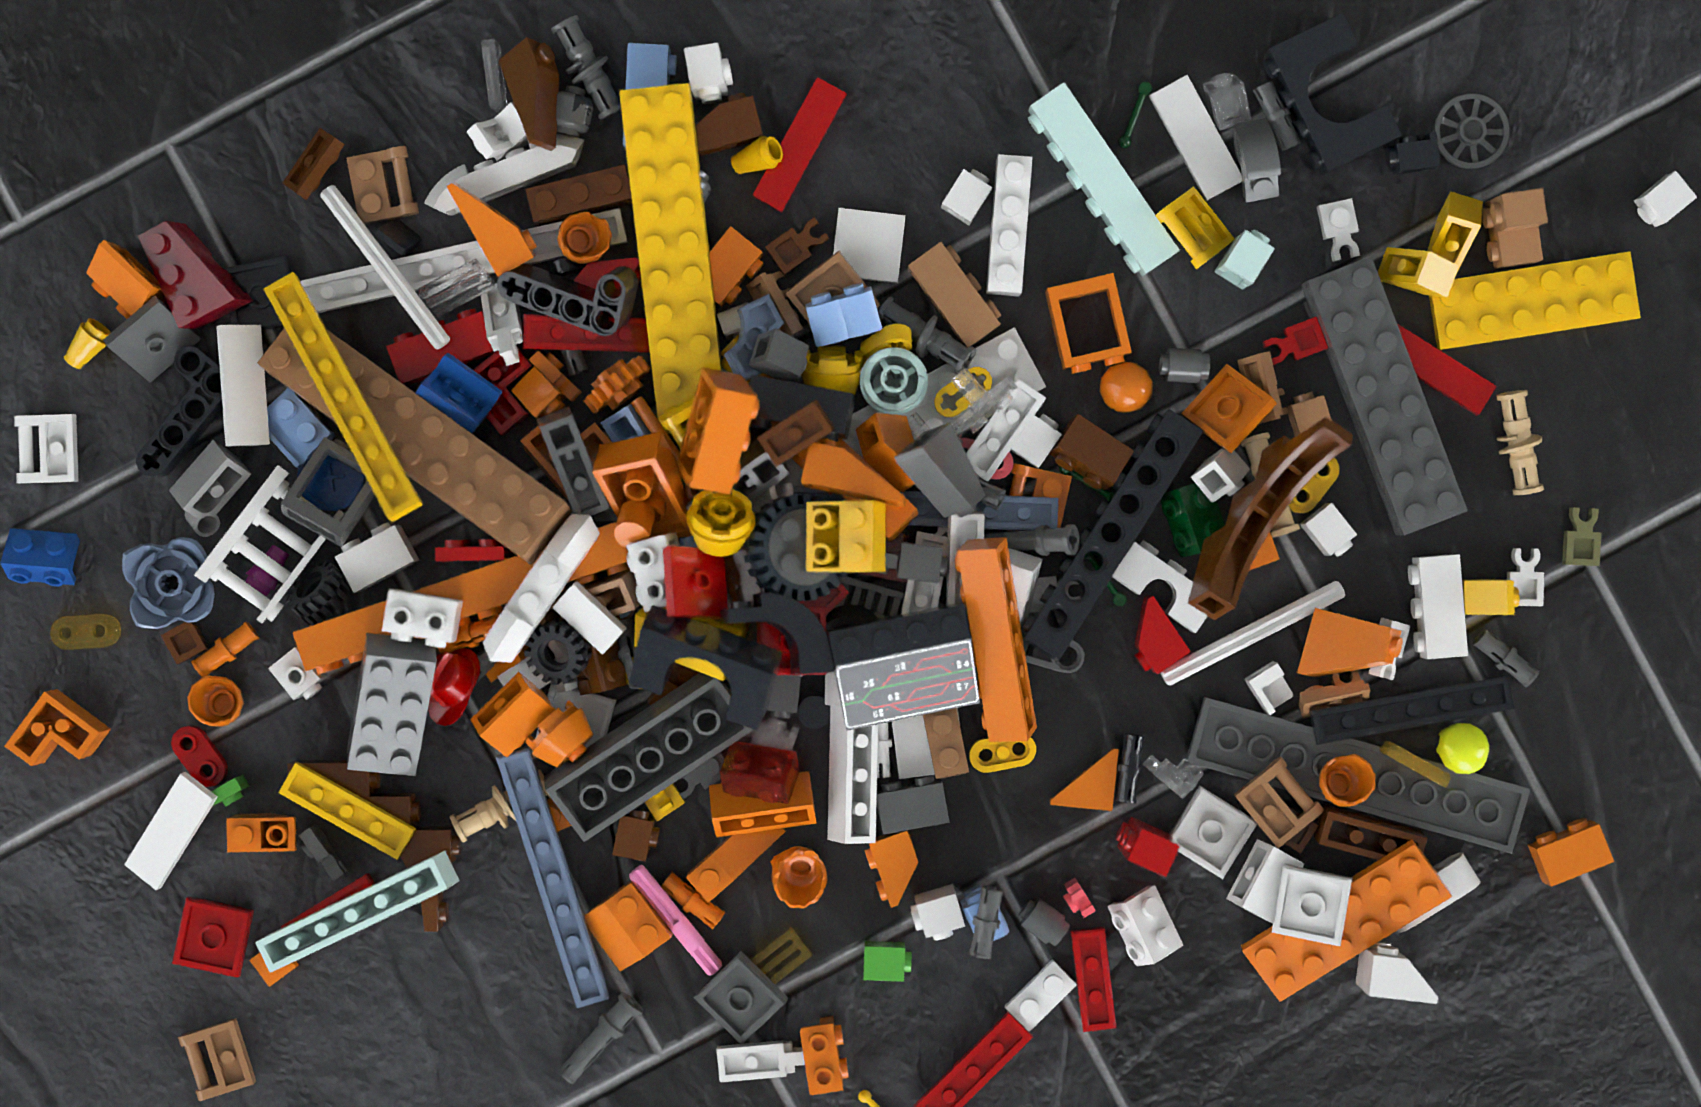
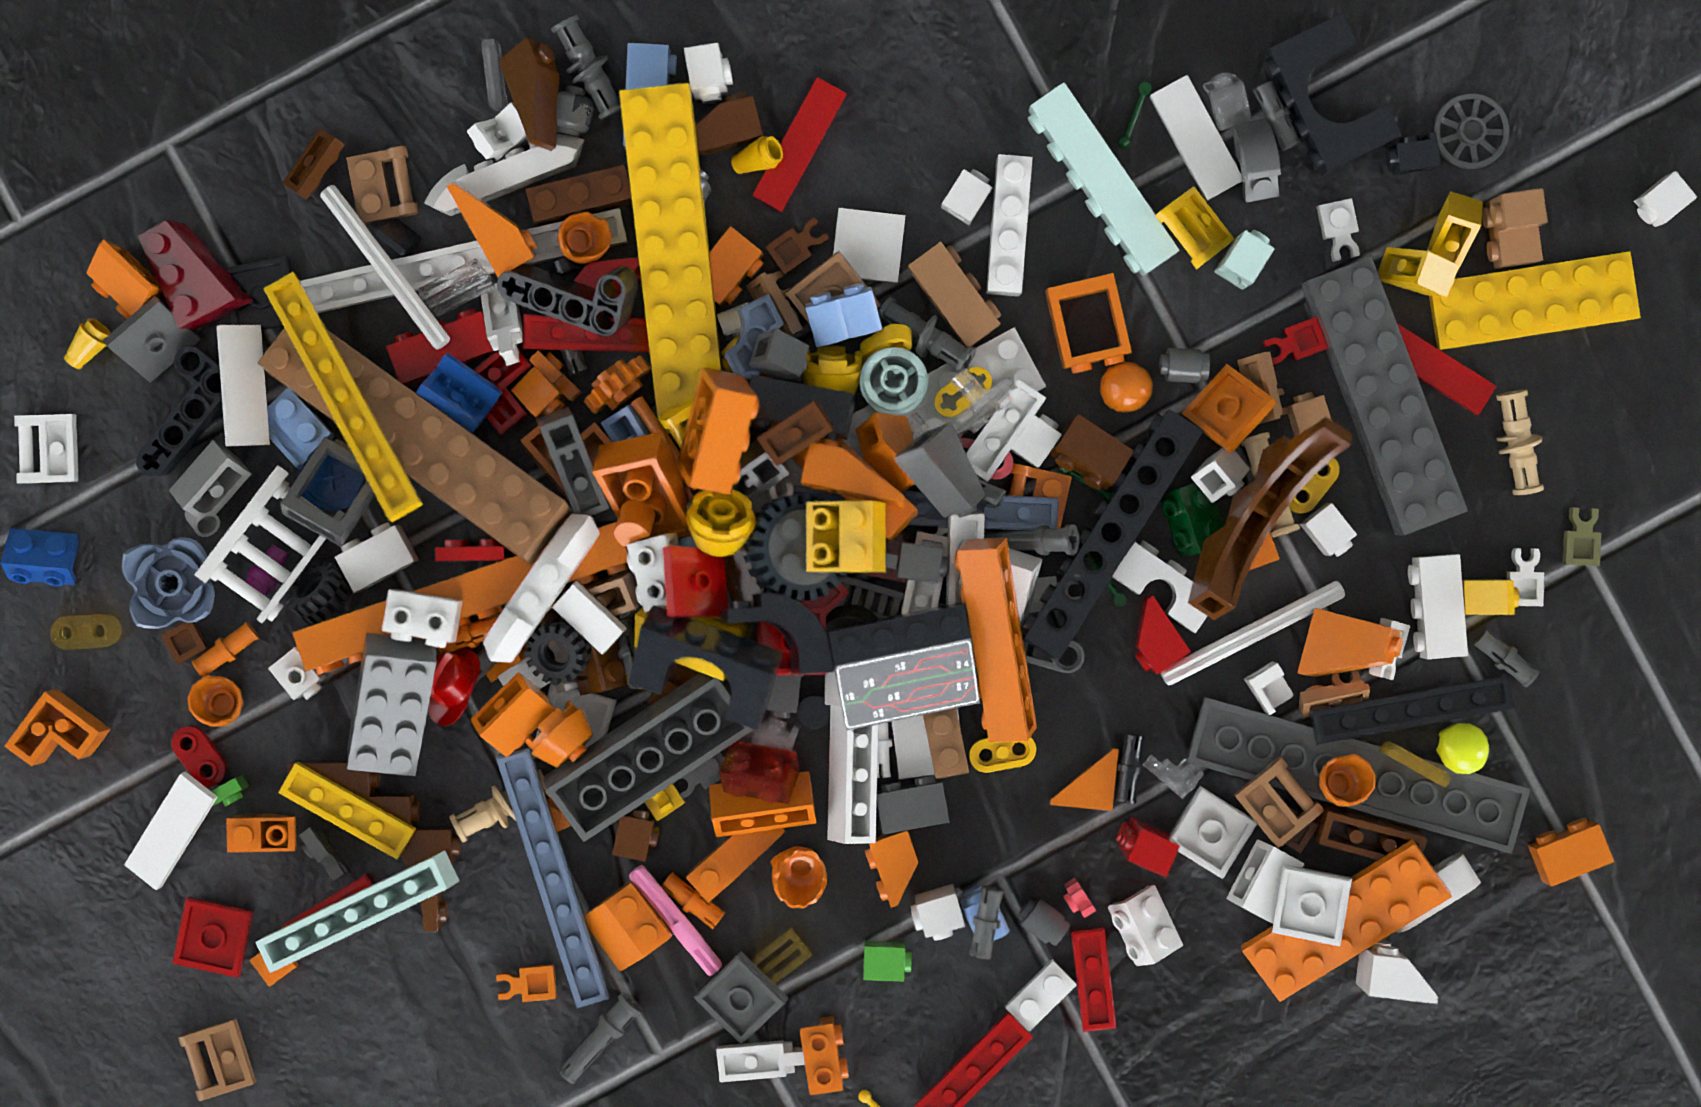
(534, 983): none -> orange plate

